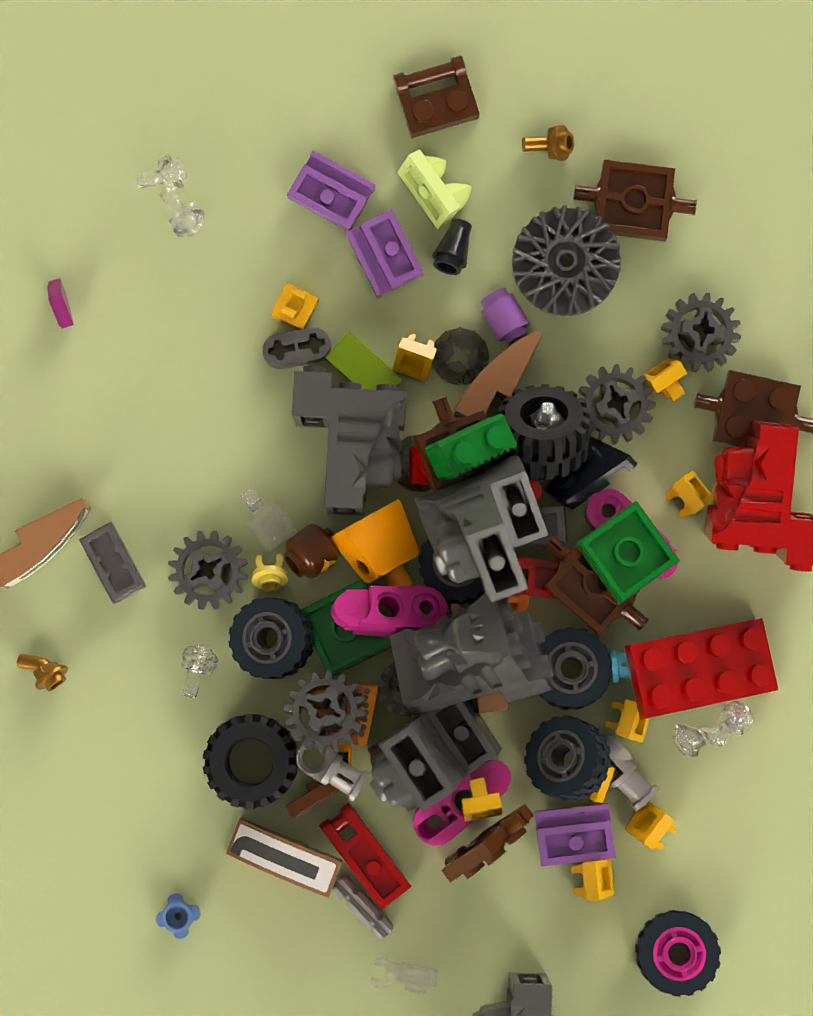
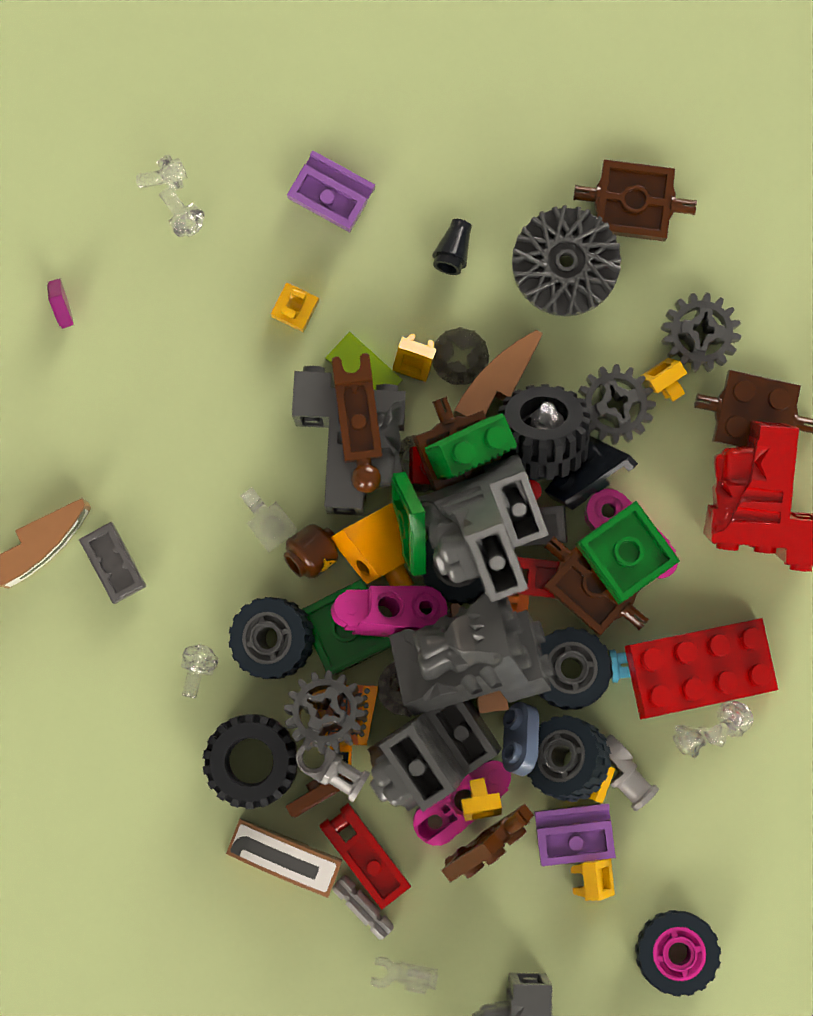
(47, 674): pearl gold plate -> none
(167, 917): medium blue plate -> none
(198, 556): dark grey gear -> none
(269, 577): light yellow plate -> none
(296, 339): flat silver beam -> none
(358, 422): none -> reddish brown plate
(384, 253): medium lavender plate -> none
(411, 523): none -> green tile
(438, 200): yellowish green tile -> none
(441, 107): reddish brown plate -> none
(504, 316): medium lavender brick -> none
(520, 738): none -> sand blue plate
(558, 143): pearl gold plate -> none
(630, 724): yellow tile -> none
(650, 825): yellow tile -> none
(692, 492): yellow tile -> none

